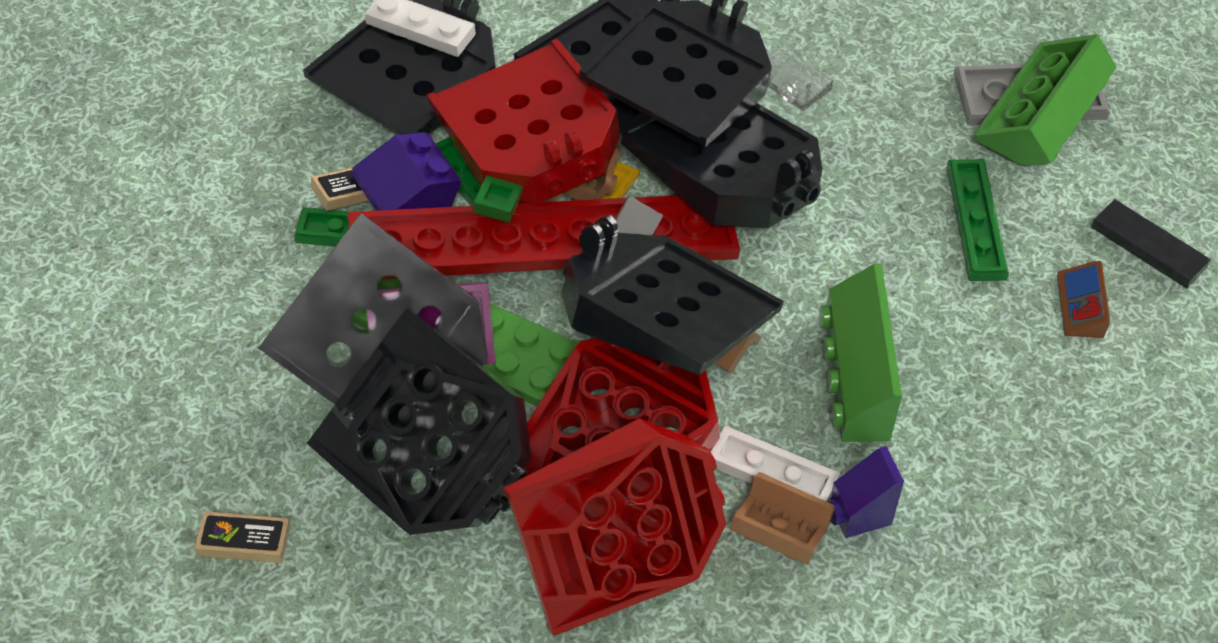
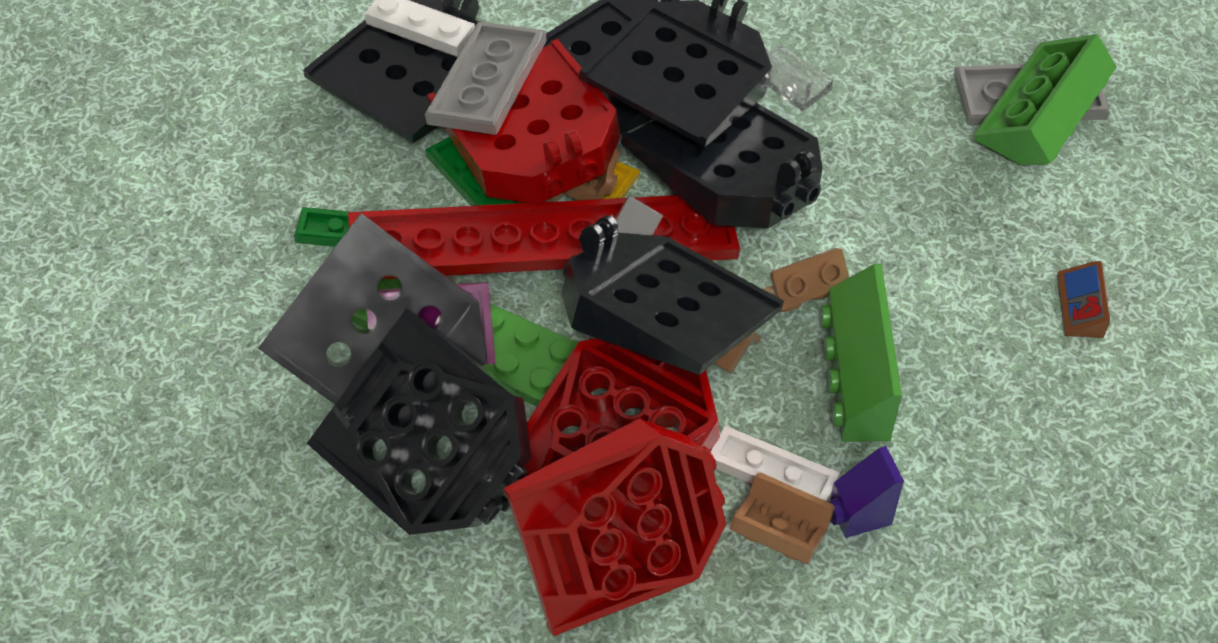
(242, 537): tile -> none
(337, 189): tile -> none
(407, 174): dark purple slope -> none
(486, 78): none -> light grey tile
(497, 199): green plate -> none
(808, 278): none -> medium nougat bracket
(977, 220): green tile -> none
(1151, 243): black tile -> none

